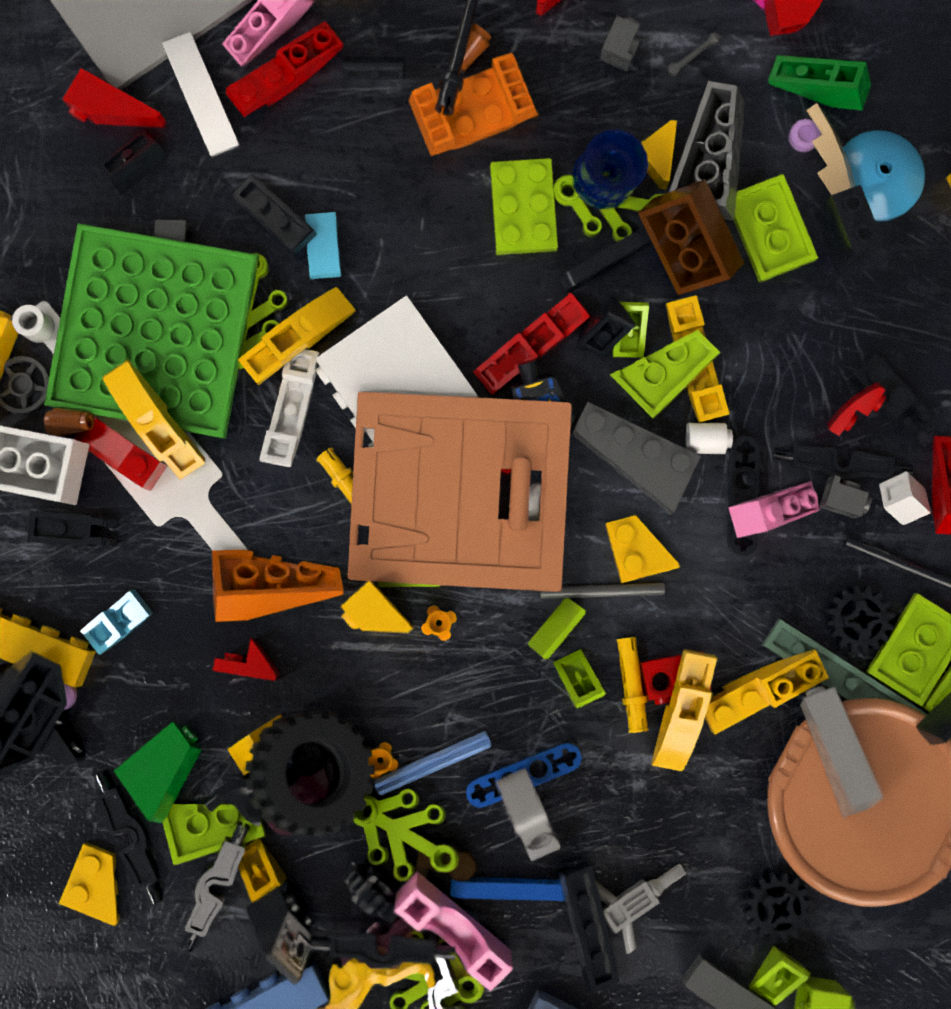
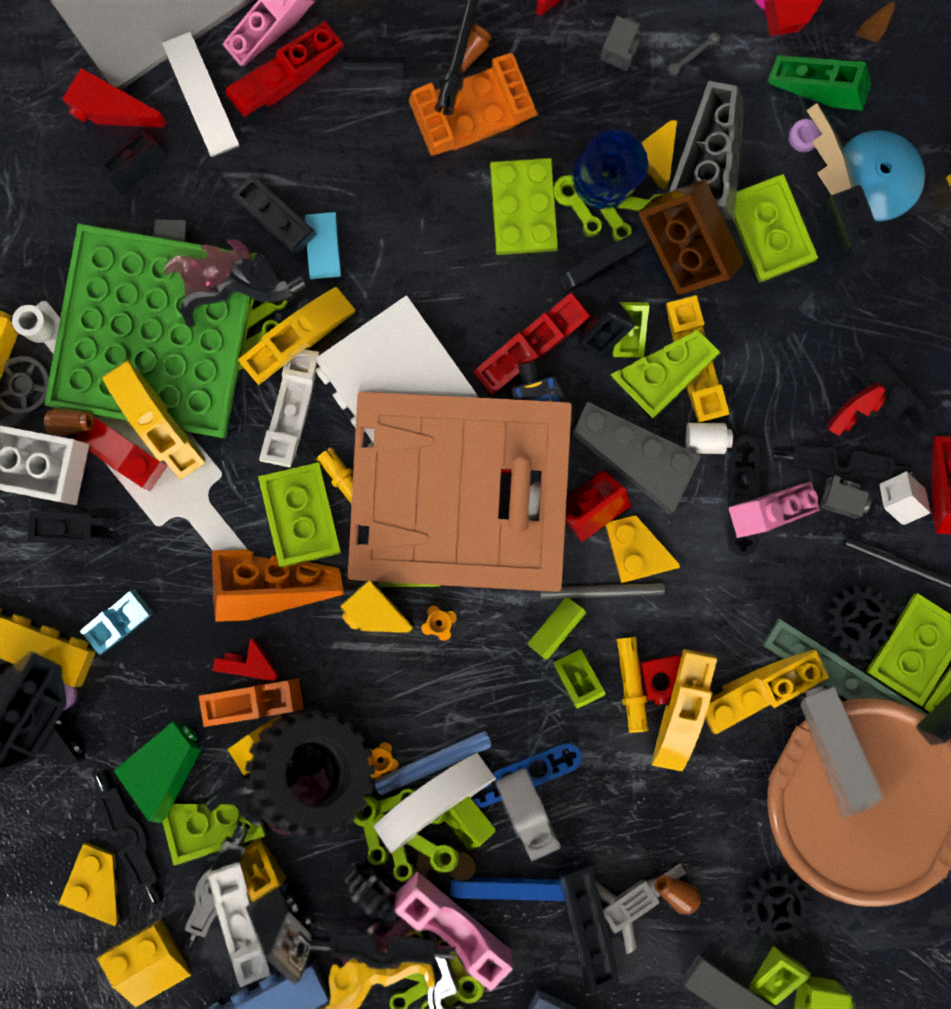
(144, 964): none -> yellow slope
(228, 273): none -> piece
(241, 941): none -> white slope
(251, 702): none -> orange slope
(299, 515): none -> lime plate
(432, 801): none -> white slope
(469, 823): none -> lime slope
(595, 505): none -> red slope
(679, 894): none -> dark orange cone
(877, 24): none -> clear orange slope

